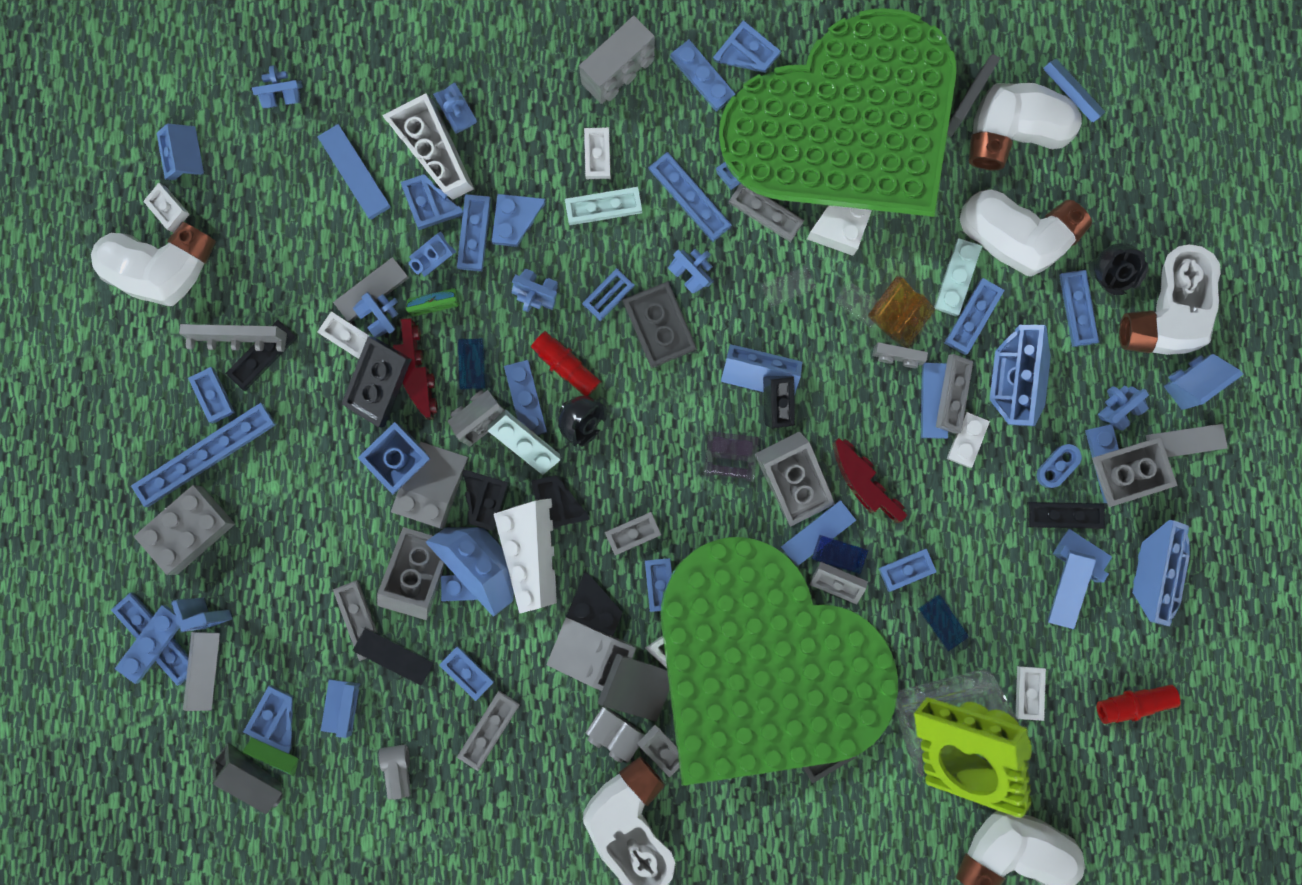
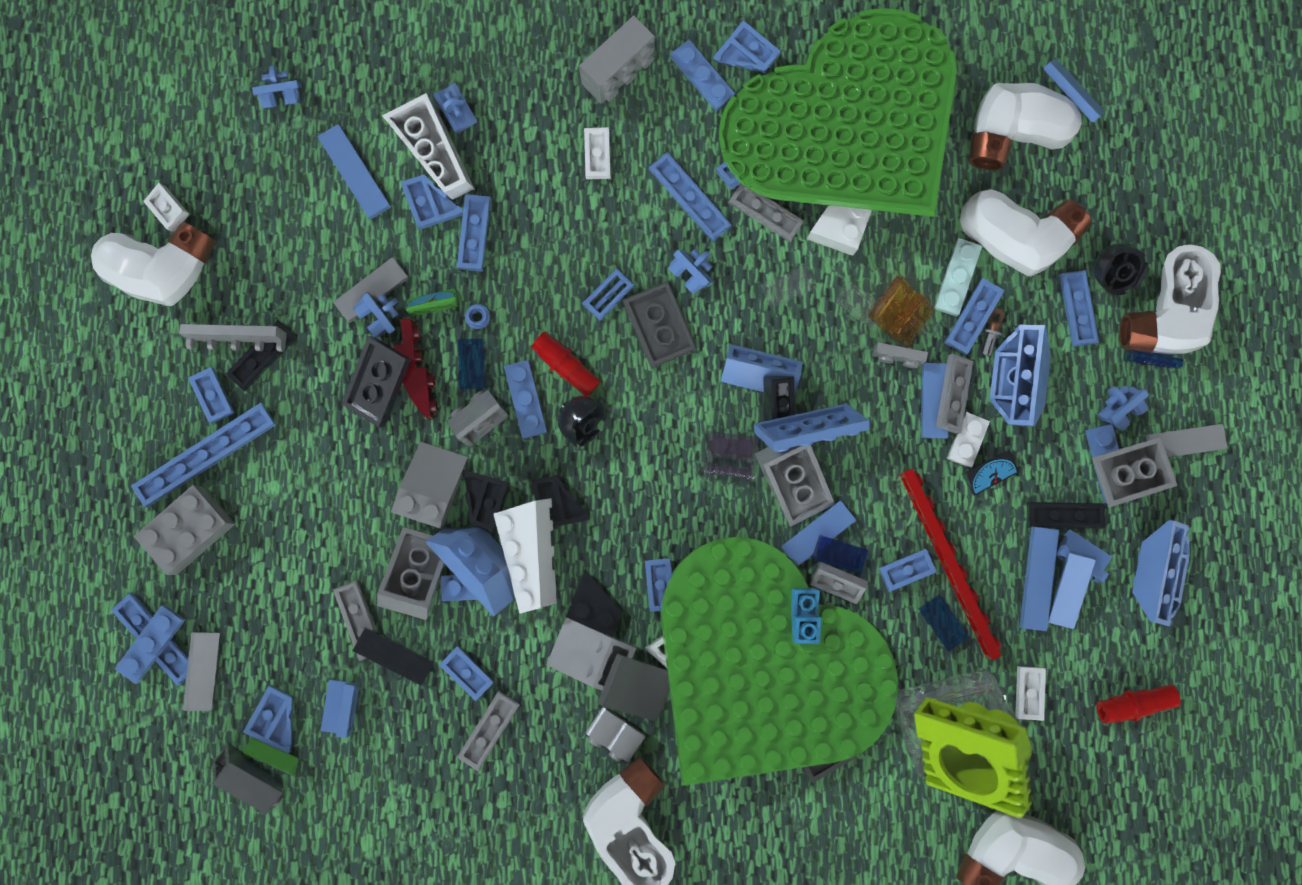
(179, 151): medium blue panel -> none
(194, 615): medium blue panel -> none
(343, 334): white plate -> none
(394, 457): medium blue slope -> none
(395, 763): light grey piece -> none
(431, 255): medium blue hips -> none
(471, 311): none -> medium blue plate
(514, 217): medium blue wing -> none
(524, 442): light aqua plate -> none
(532, 293): medium blue hips -> none
(603, 206): light aqua plate -> none
(633, 533): light grey plate -> none
(660, 750): light grey plate -> none
(804, 615): none -> dark azure slope
(811, 427): none -> medium blue plate
(857, 475): dark red slope -> none
(956, 573): none -> red plate
(972, 93): dark grey tile -> none
(990, 472): none -> slope
(993, 331): none -> piece
(1039, 578): none -> medium blue tile
(1058, 467): medium blue plate -> none
(1153, 359): none -> clear blue tile
(1201, 380): medium blue slope -> none

